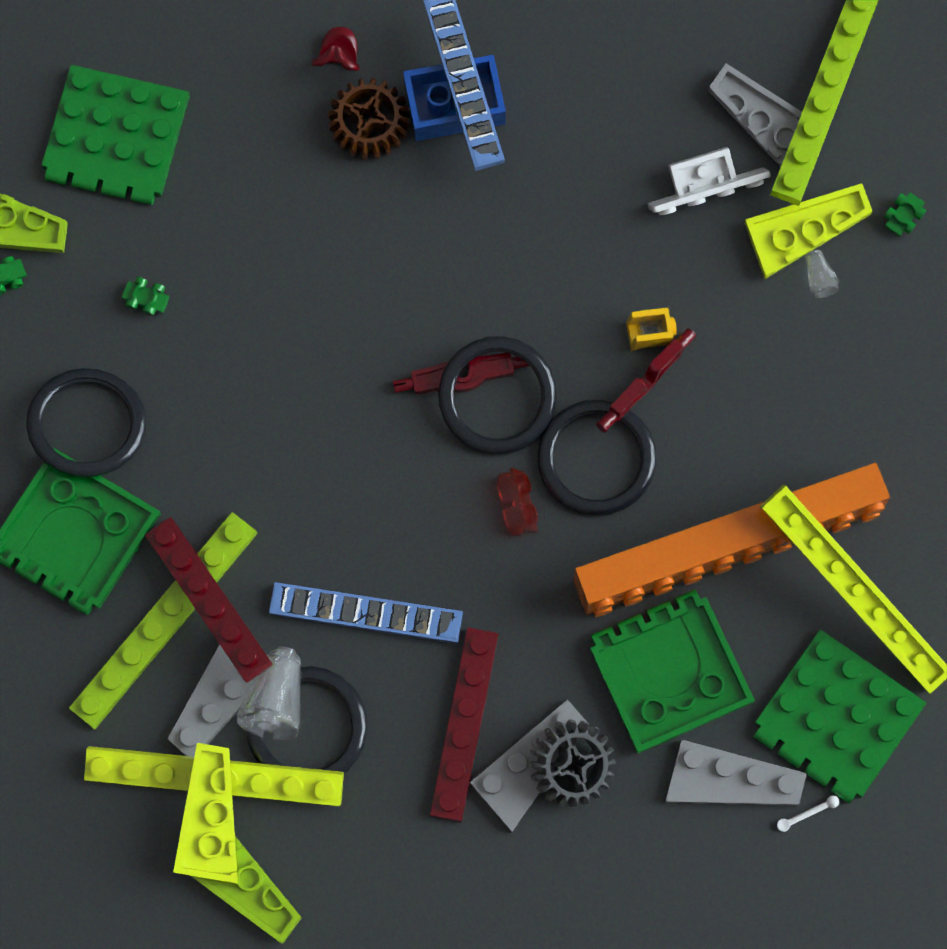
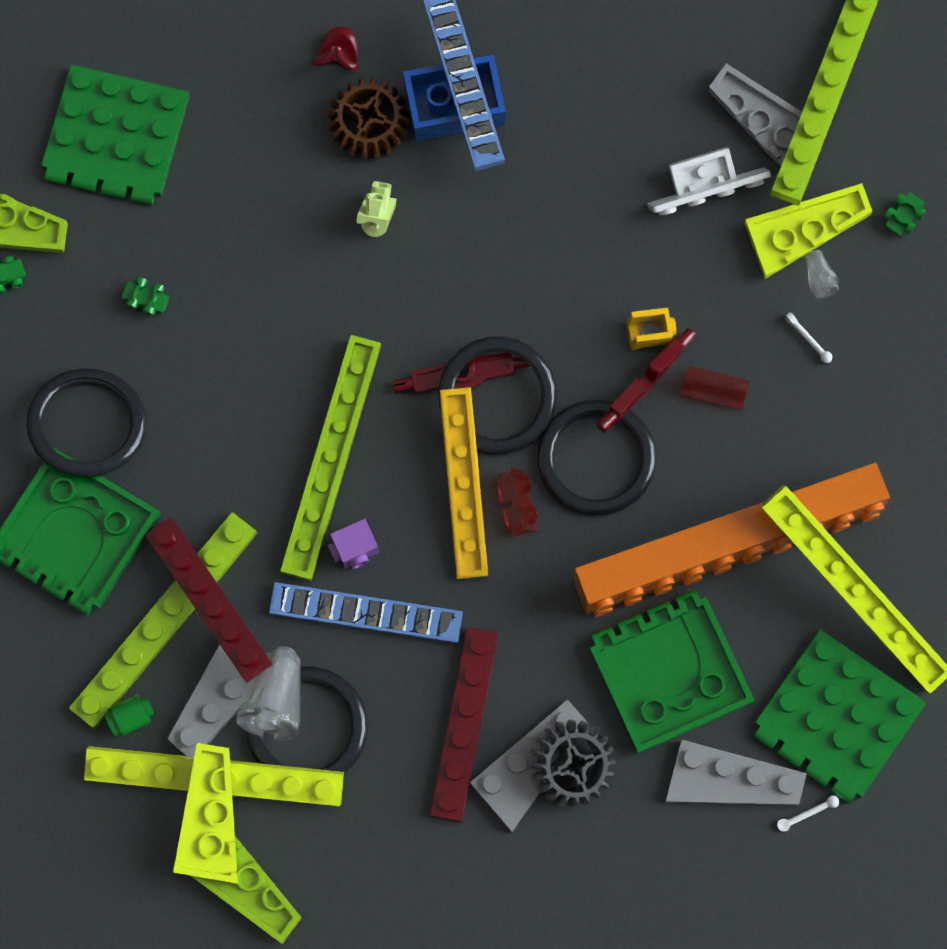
(129, 715): none -> green brick
(330, 458): none -> lime plate
(353, 545): none -> medium lavender brick
(377, 209): none -> yellowish green hips
(463, 483): none -> yellow tile
(715, 387): none -> clear red hinge
(825, 356): none -> white hinge

